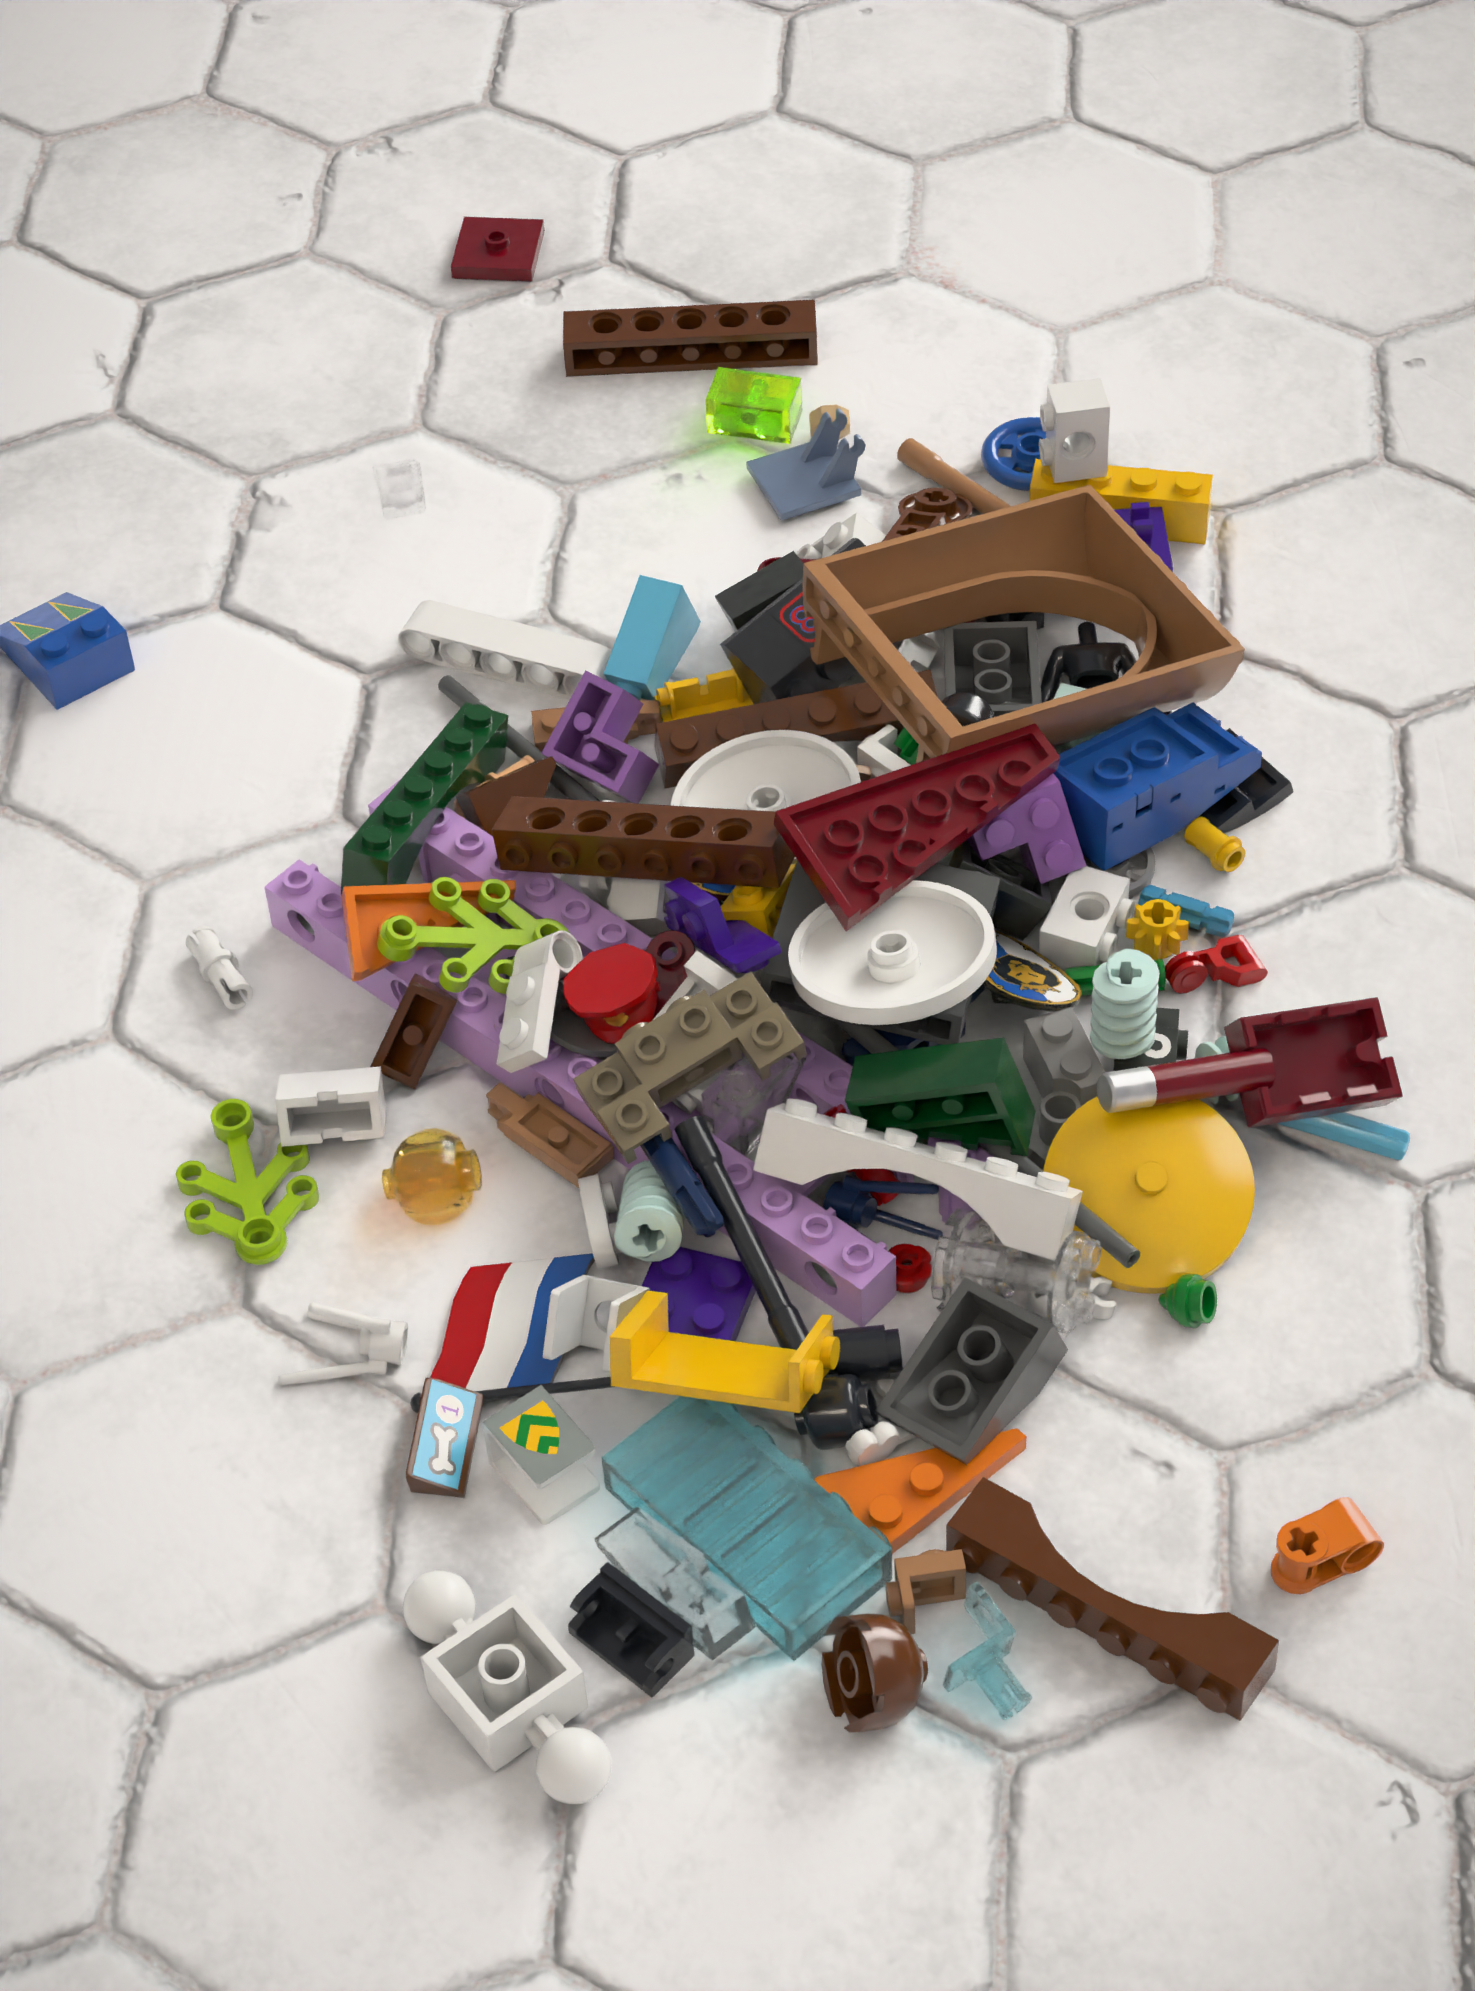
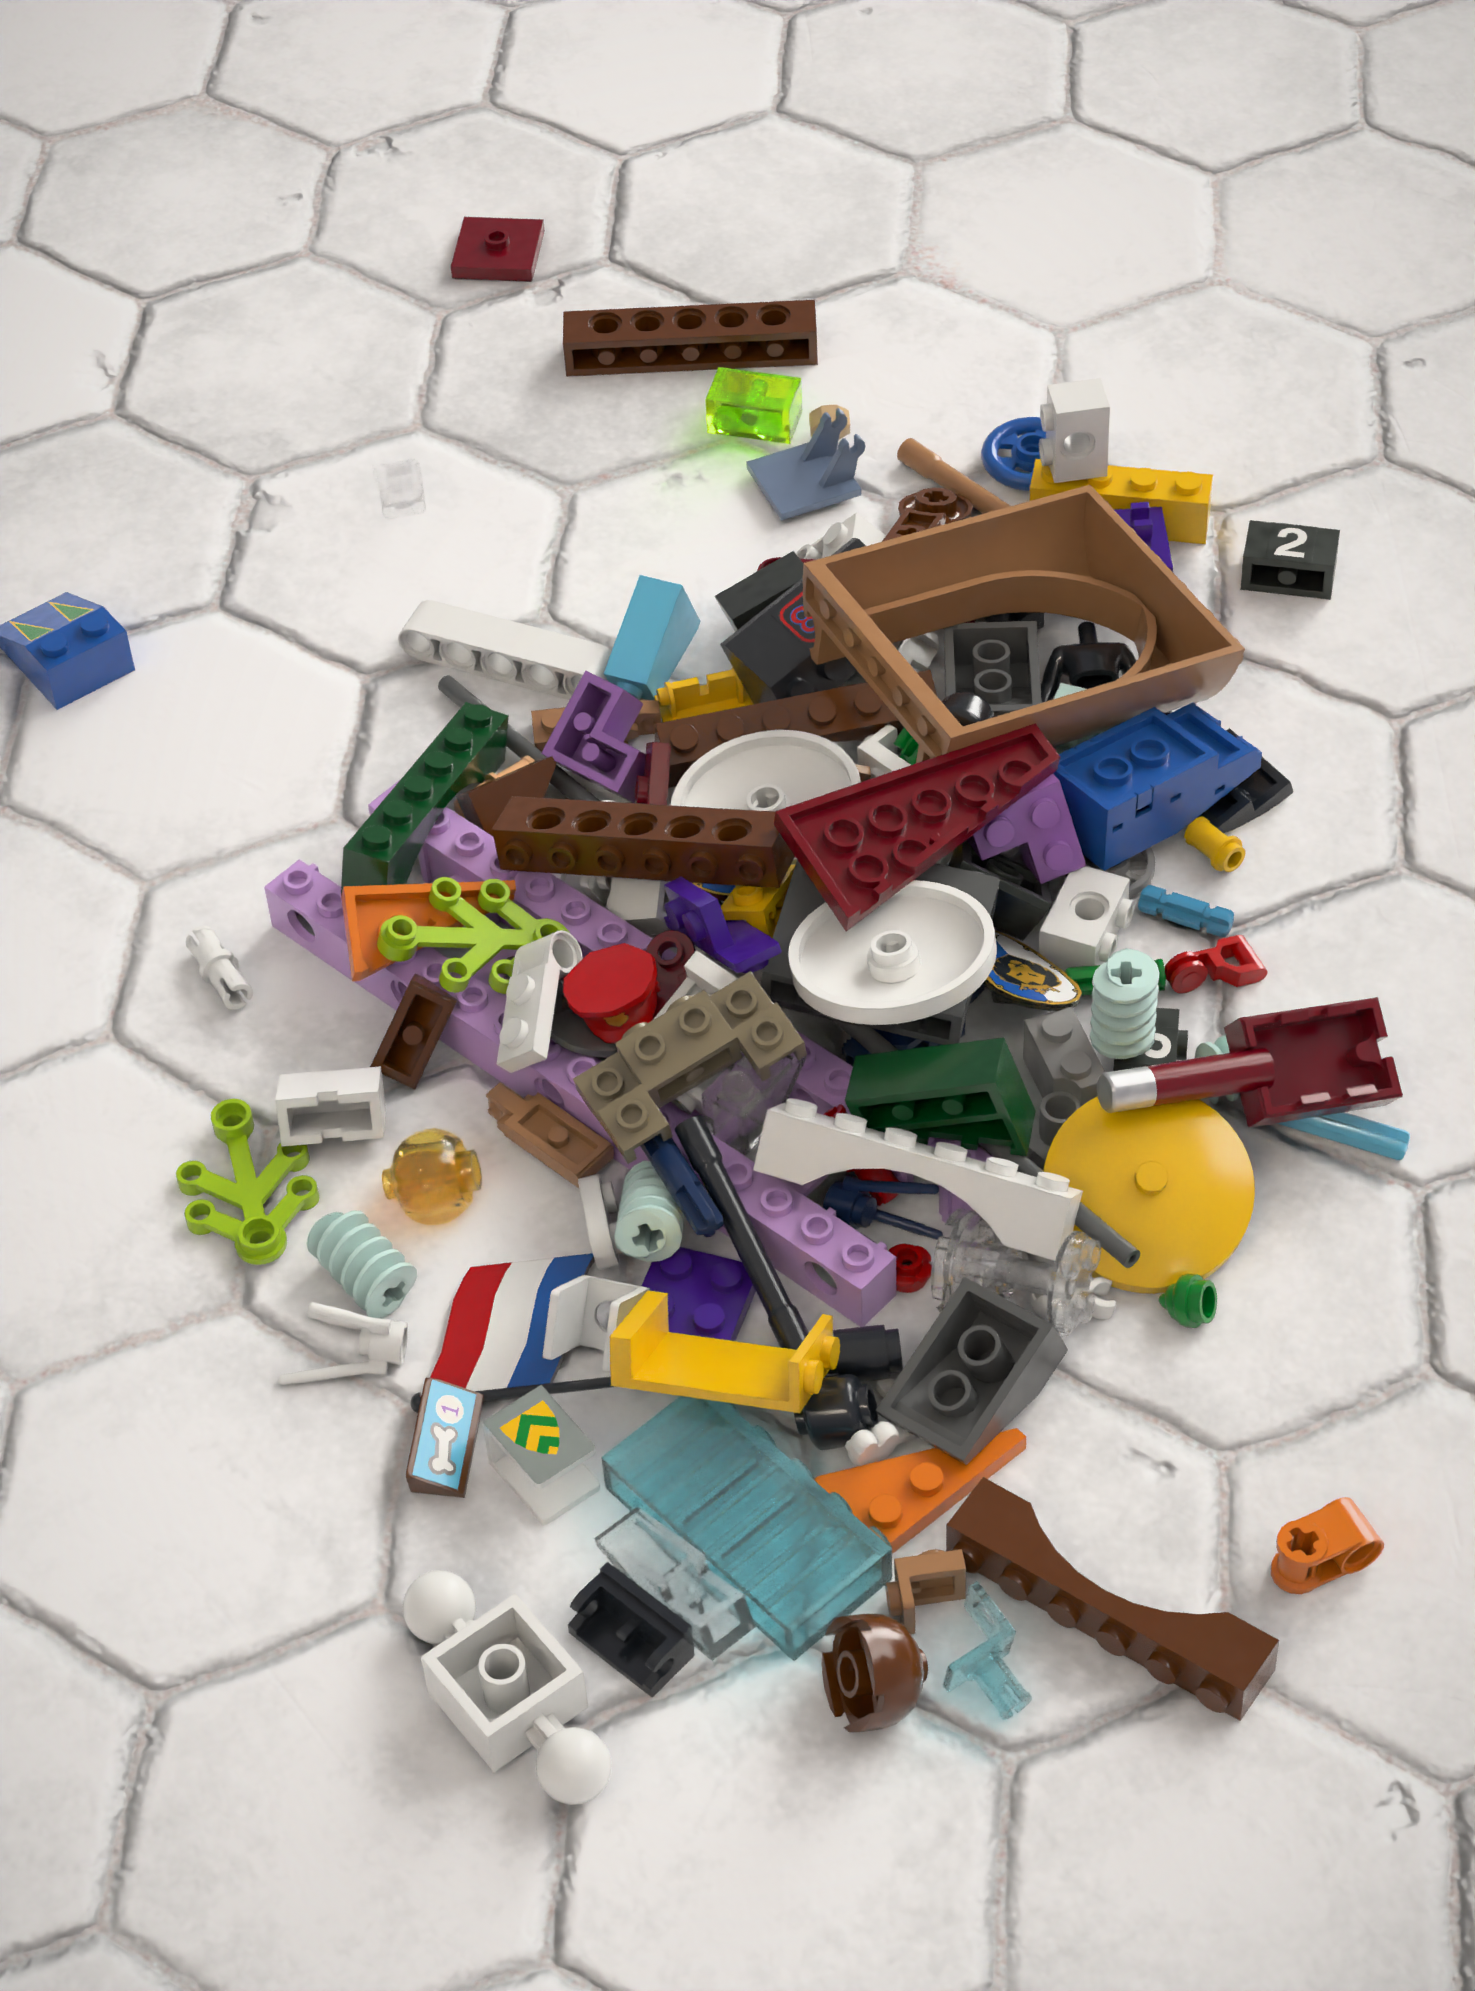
(362, 1261): none -> light aqua piece
(653, 786): none -> dark red plate
(1157, 929): yellow gear -> none
(1290, 559): none -> pearl dark grey brick

